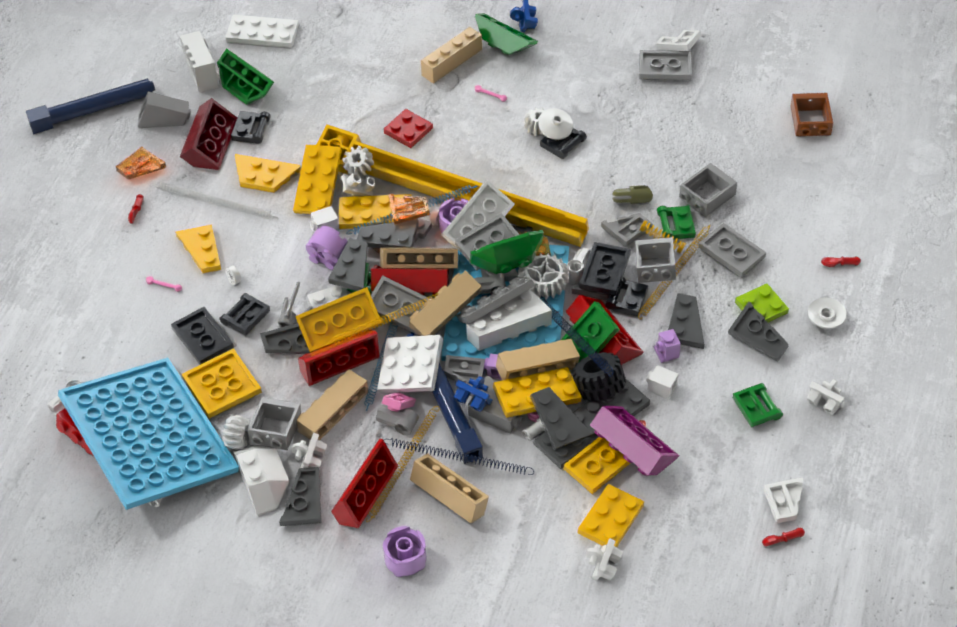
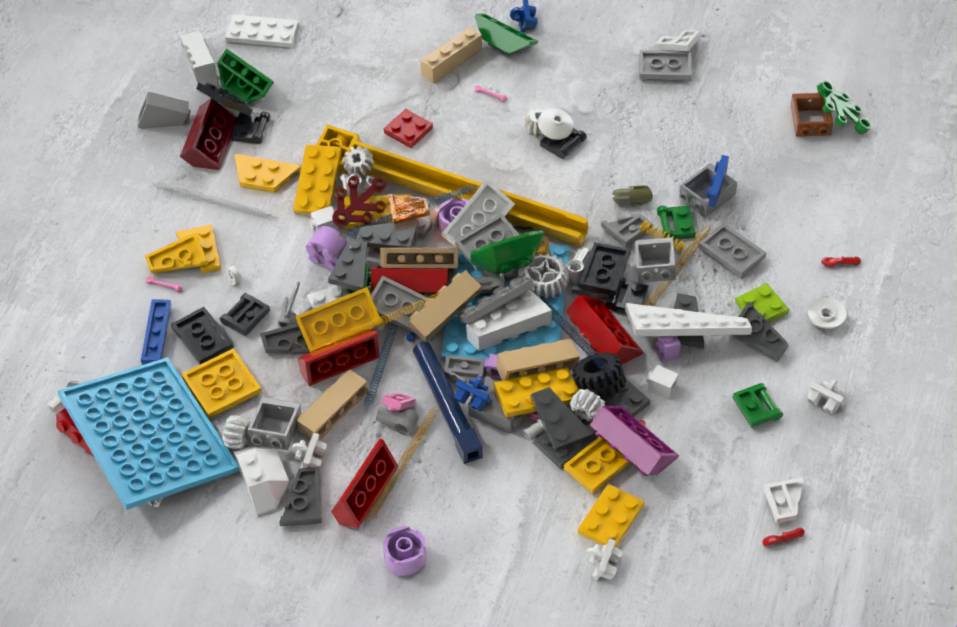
(44, 118): dark blue brick -> none
(135, 208): red piece -> none
(139, 164): clear orange wing -> none
(156, 331): none -> blue plate
(177, 255): none -> yellow wing
(224, 98): none -> black plate
(358, 204): none -> dark red plant
(410, 364): white plate -> none
(449, 488): tan brick -> none
(457, 456): piece -> none
(586, 404): none -> white gear
(595, 328): green plate -> none
(677, 322): none -> white wing
(717, 181): none -> blue plate
(842, 107): none -> green plant

